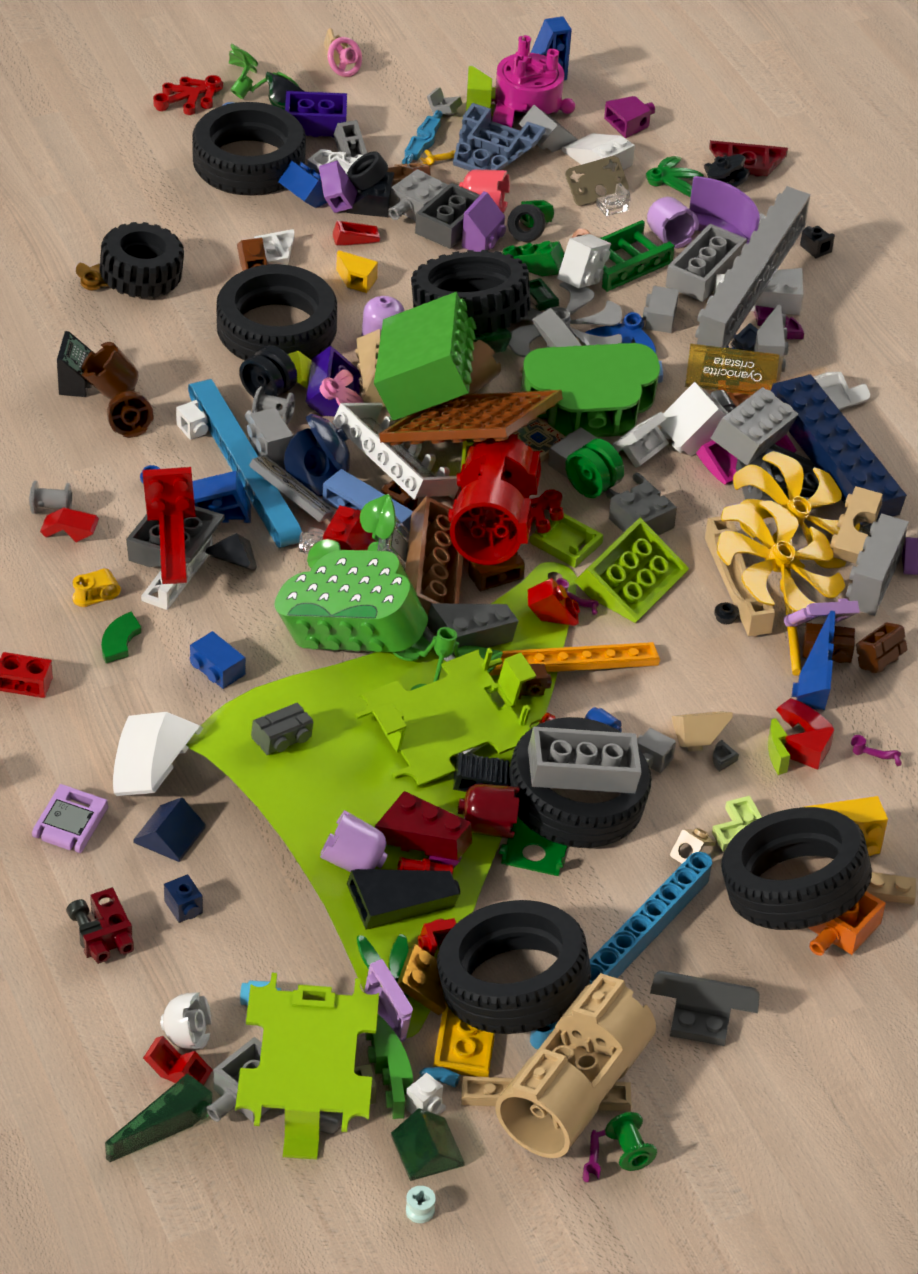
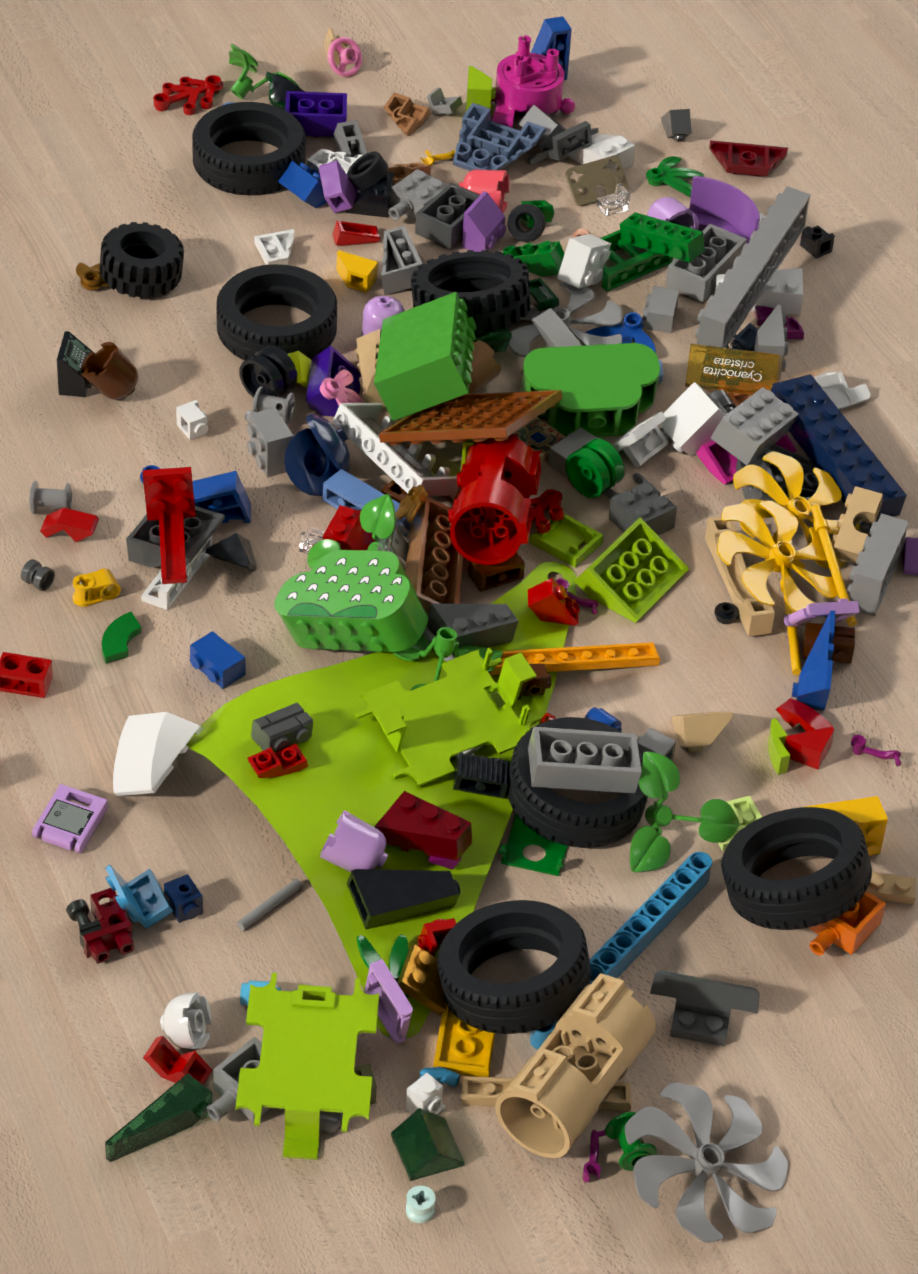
(40, 576): none -> dark grey wheel
(129, 413): reddish brown cylinder -> none
(140, 896): none -> dark azure bracket
(171, 830): dark blue slope -> none
(239, 454): dark azure beam -> none
(251, 253): dark orange slope -> none
(269, 904): none -> light grey bar
(284, 762): none -> red slope
(291, 488): light grey tile -> none
(393, 1063): bright green slope -> none
(398, 260): none -> light grey wedge
(406, 114): none -> medium nougat slope
(411, 503): none -> pearl gold plate
(424, 139): dark azure piece -> none
(425, 864): red pin -> none
(490, 809): dark red cylinder -> none
(567, 143): none -> dark grey plate
(628, 115): magenta torso -> none
(655, 1169): none -> light grey piece
(657, 778): none -> bright green plant
(662, 237): none -> green brick
(677, 124): none -> dark grey slope
(696, 838): bracket -> none
(724, 756): dark grey tile -> none
(728, 169): black hinge -> none
(821, 527): none -> yellow bar
(881, 647): reddish brown brick -> none

